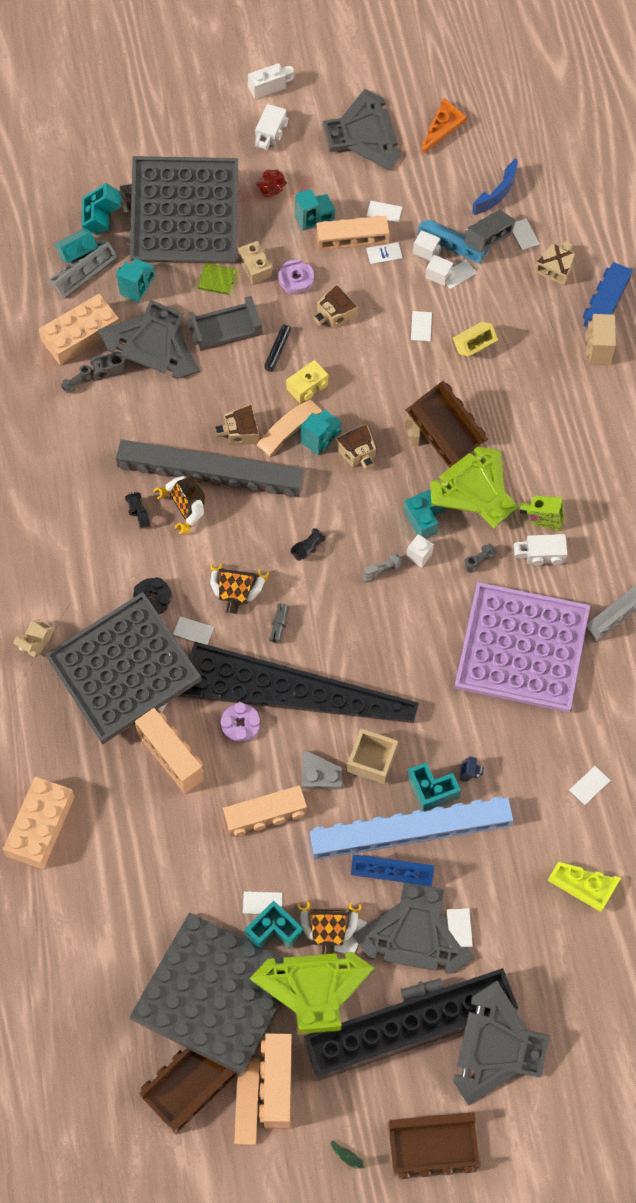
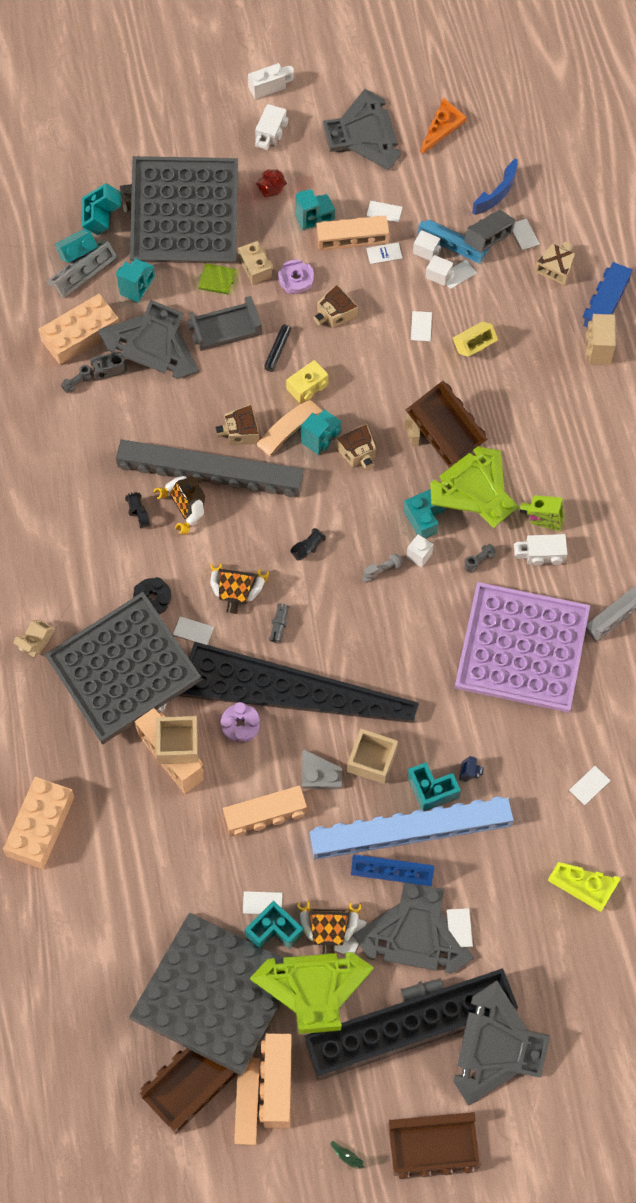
(177, 739): none -> tan piece

